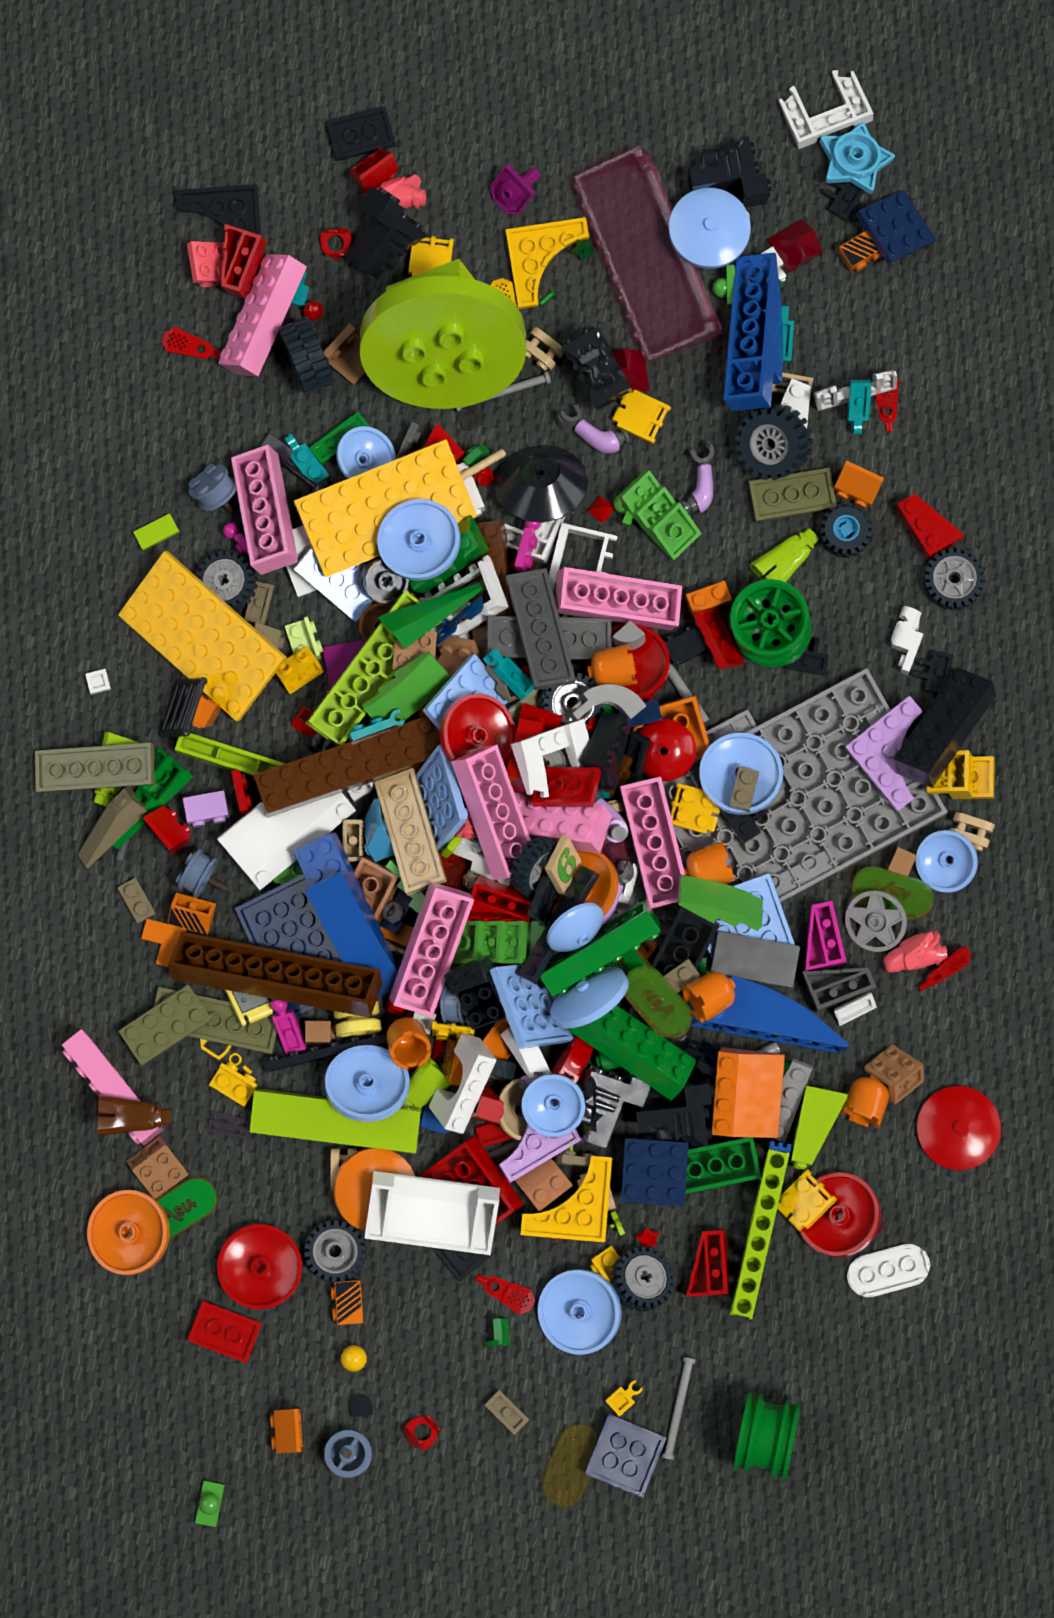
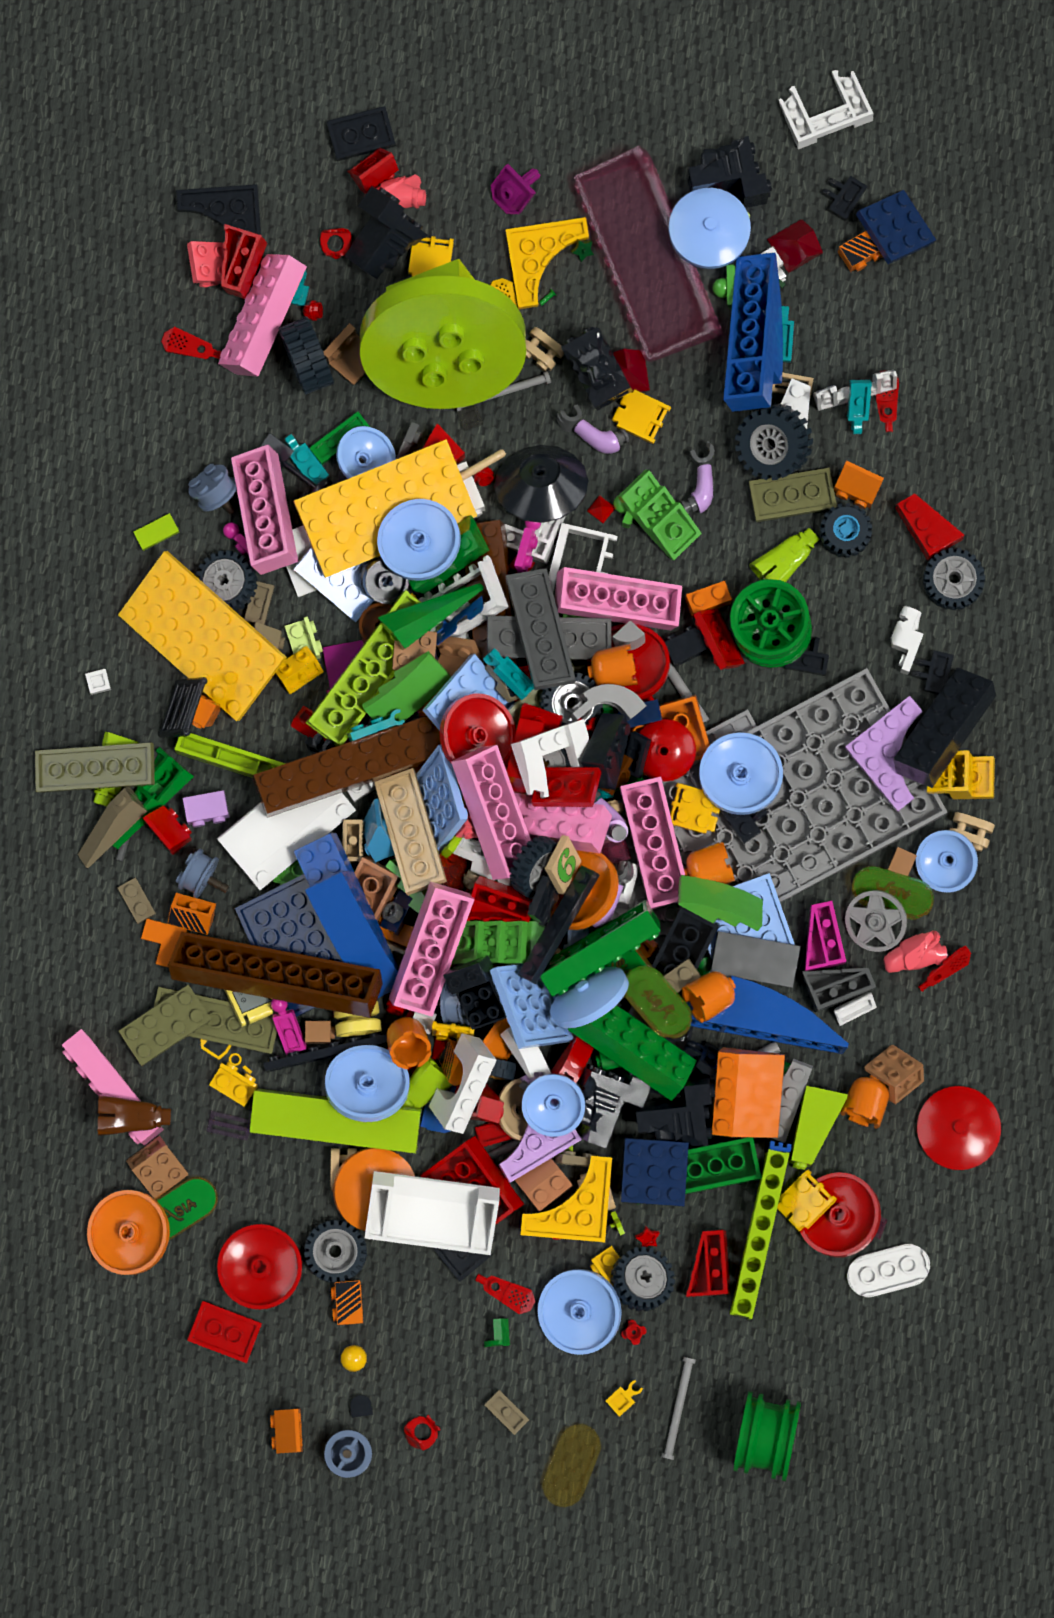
(210, 1503): bright green tile -> none
(241, 785): red plate -> none
(476, 454): green plate -> none
(575, 927): light blue dish -> none
(624, 1455): plate -> none
(627, 1334): none -> red plate
(744, 789): dark tan plate -> none
(855, 158): medium azure plate -> none

